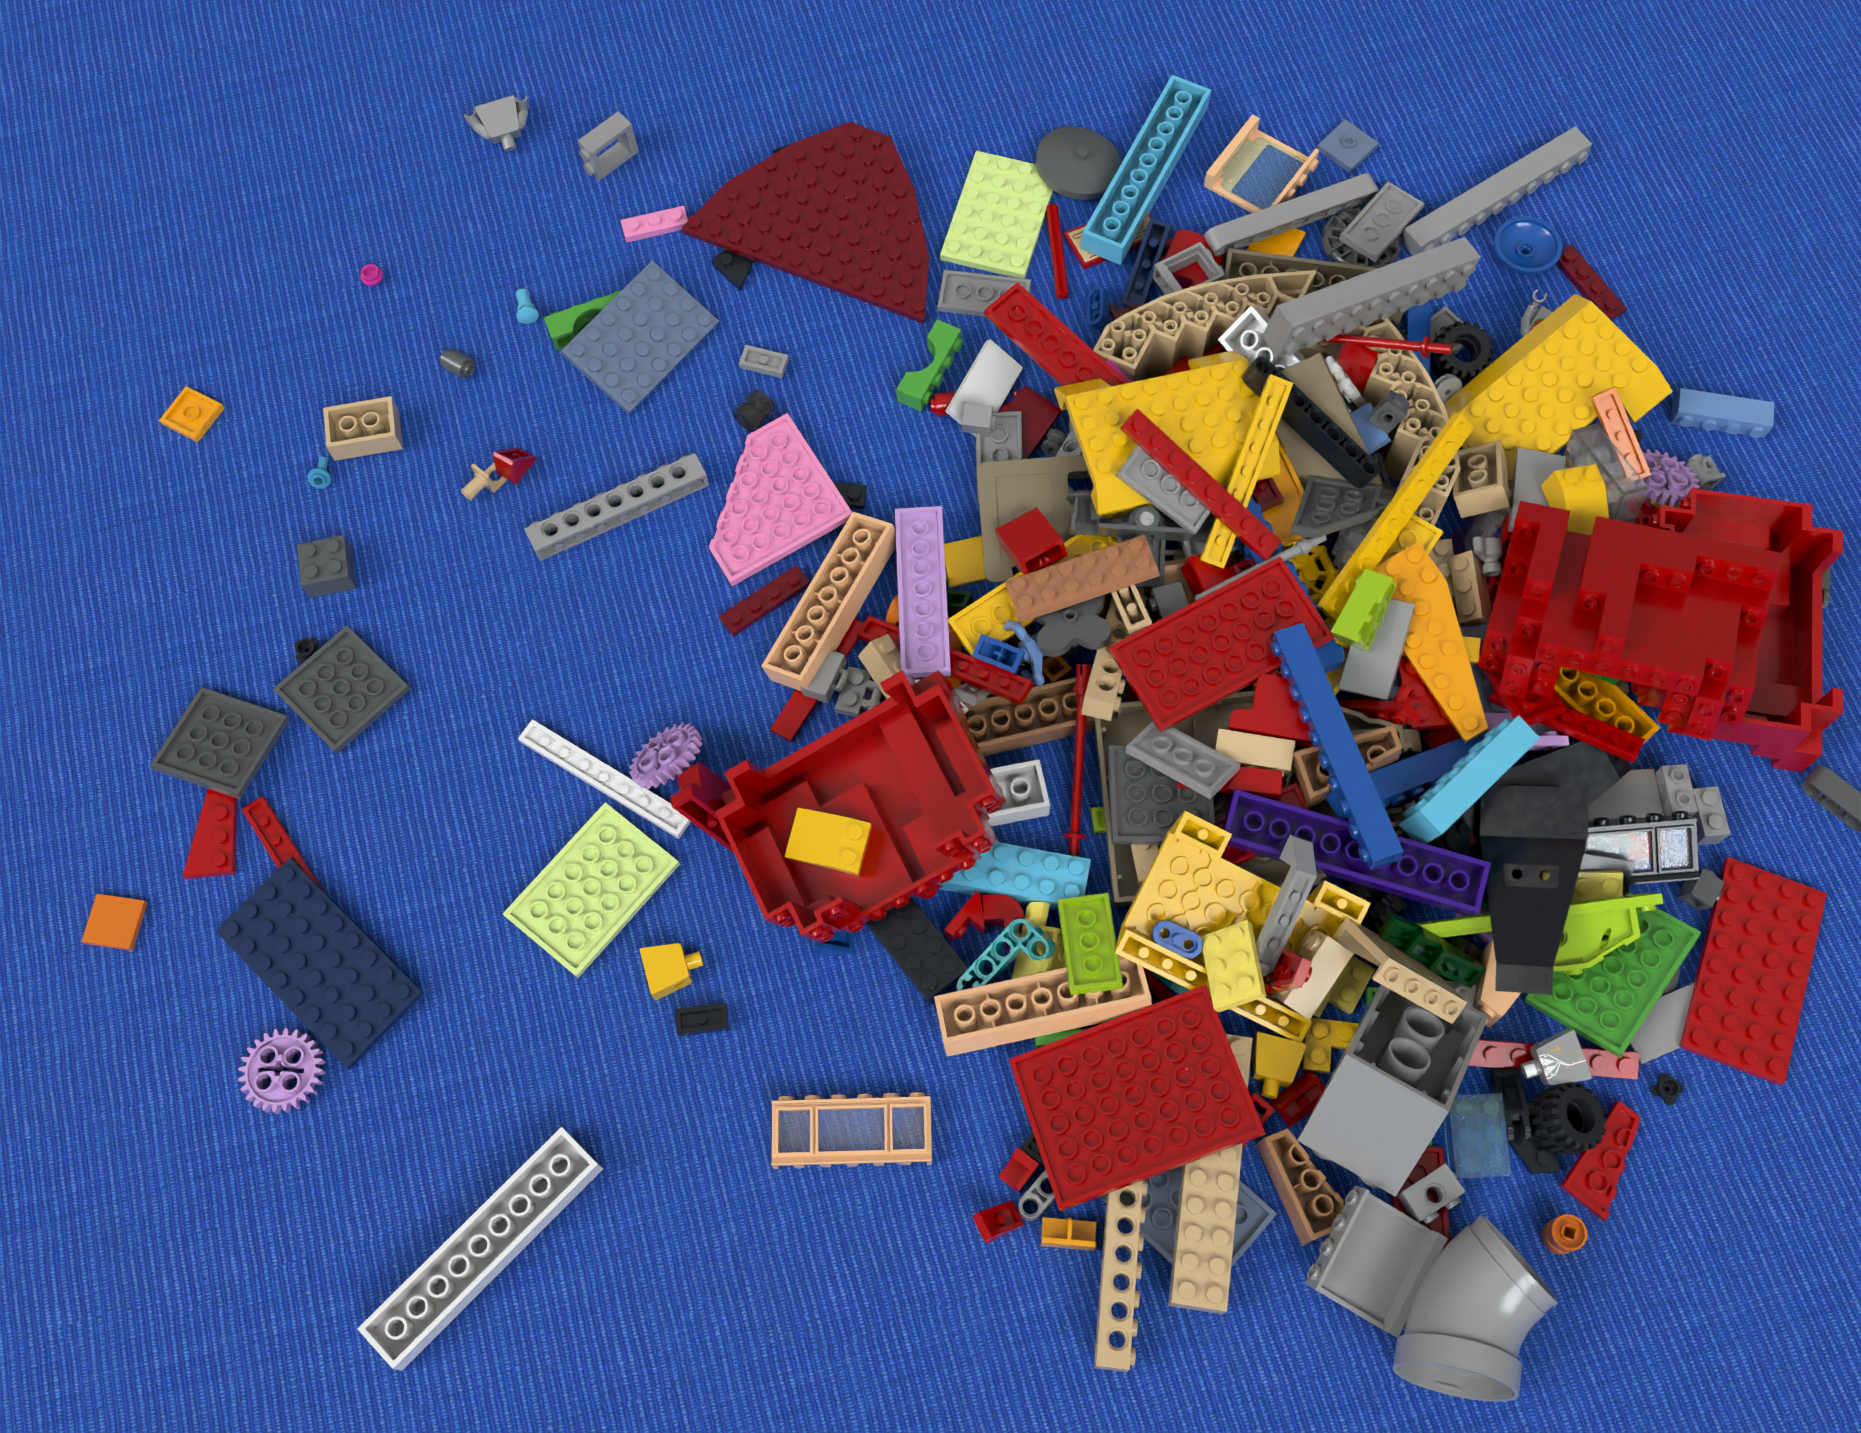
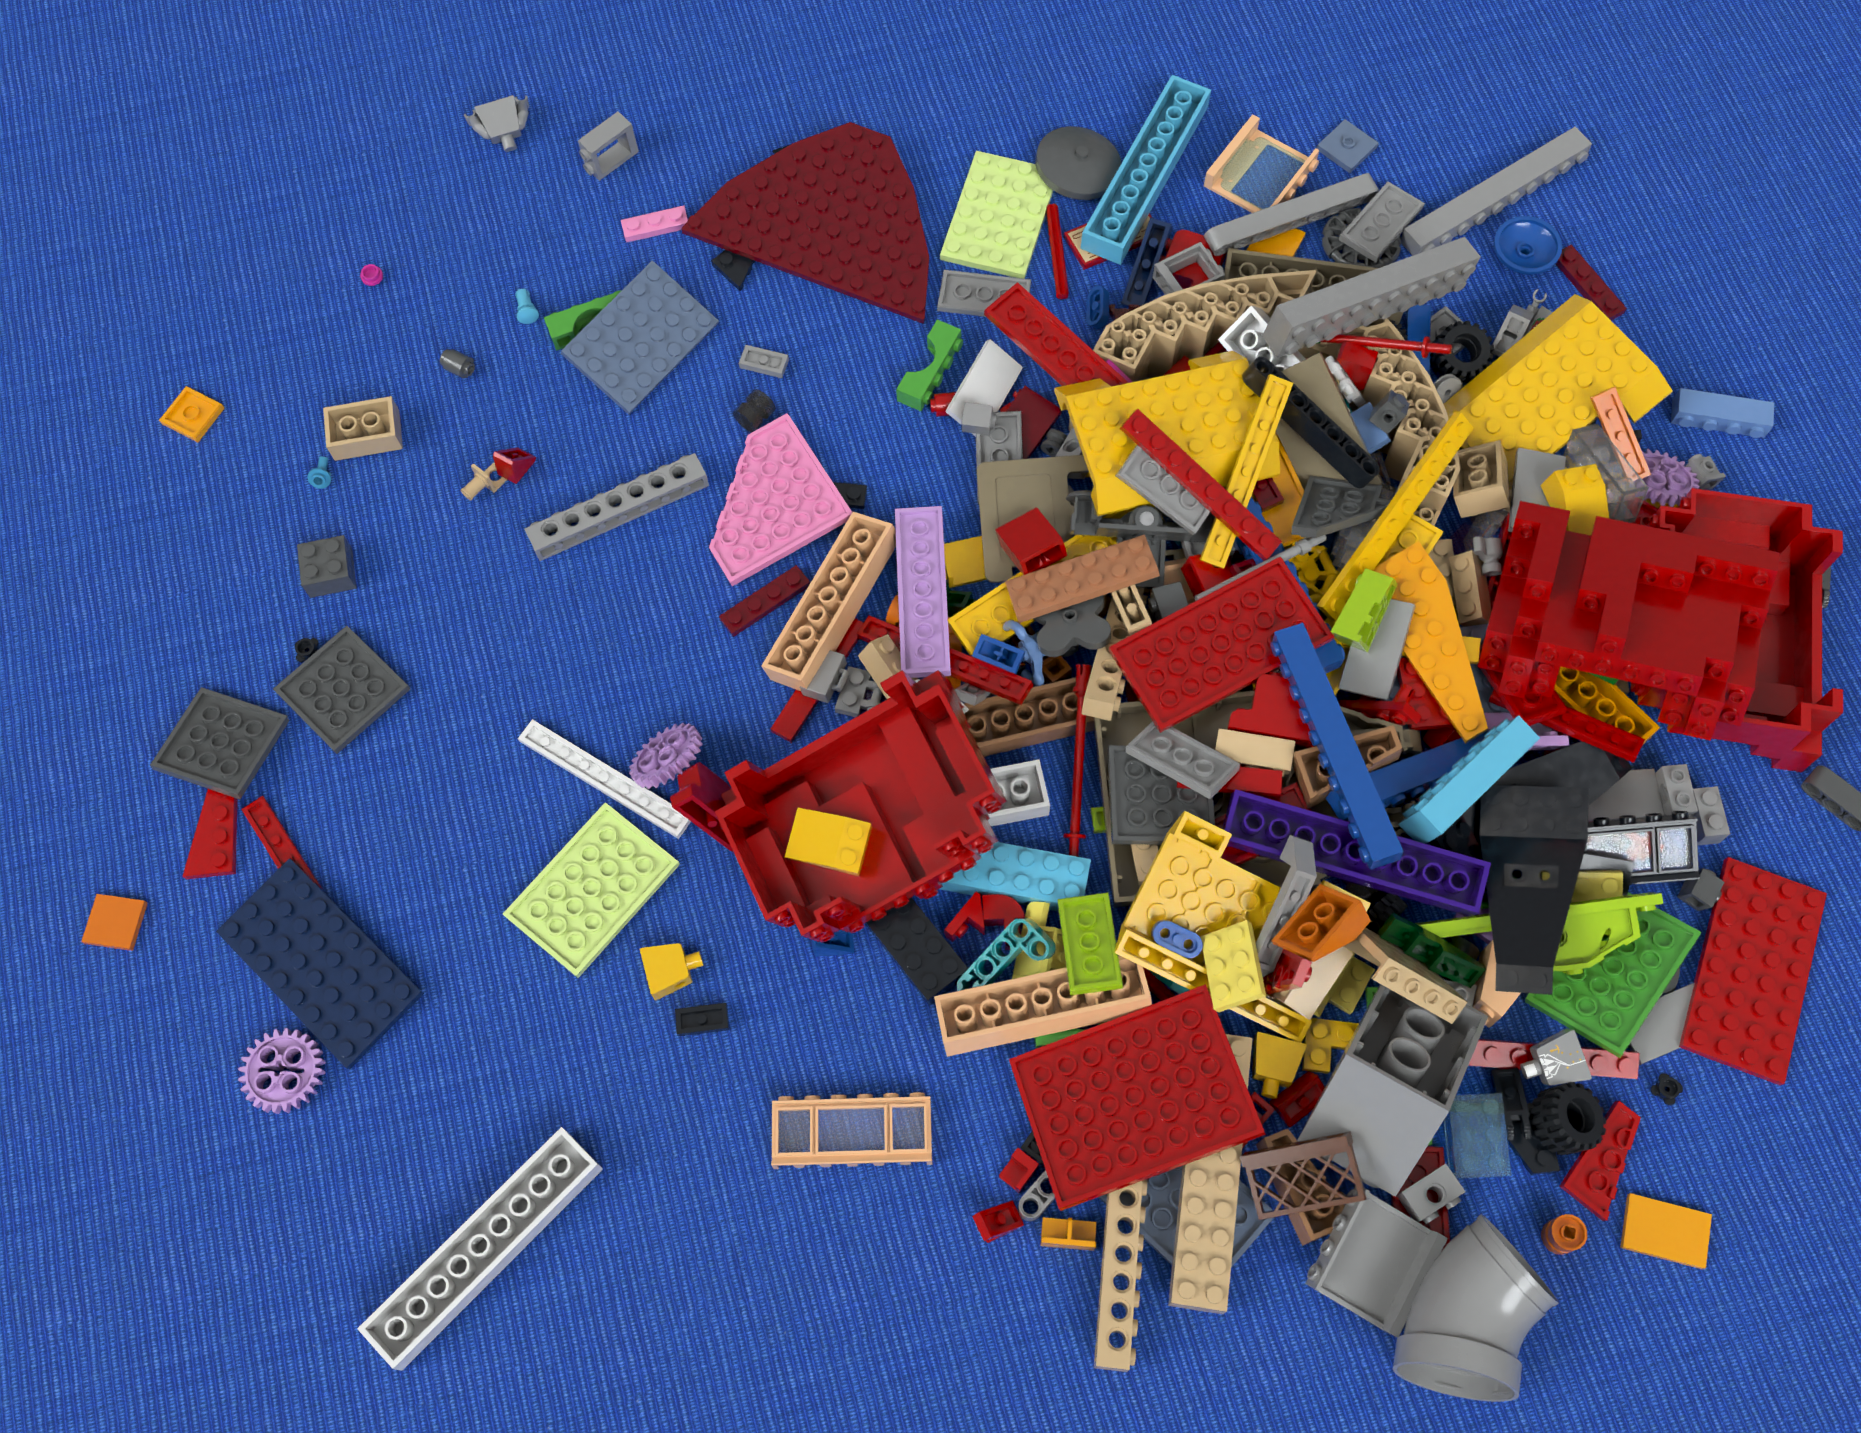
(1304, 1151): none -> reddish brown fence
(1323, 924): none -> orange slope
(1512, 329): none -> light grey brick
(1666, 1231): none -> light orange tile

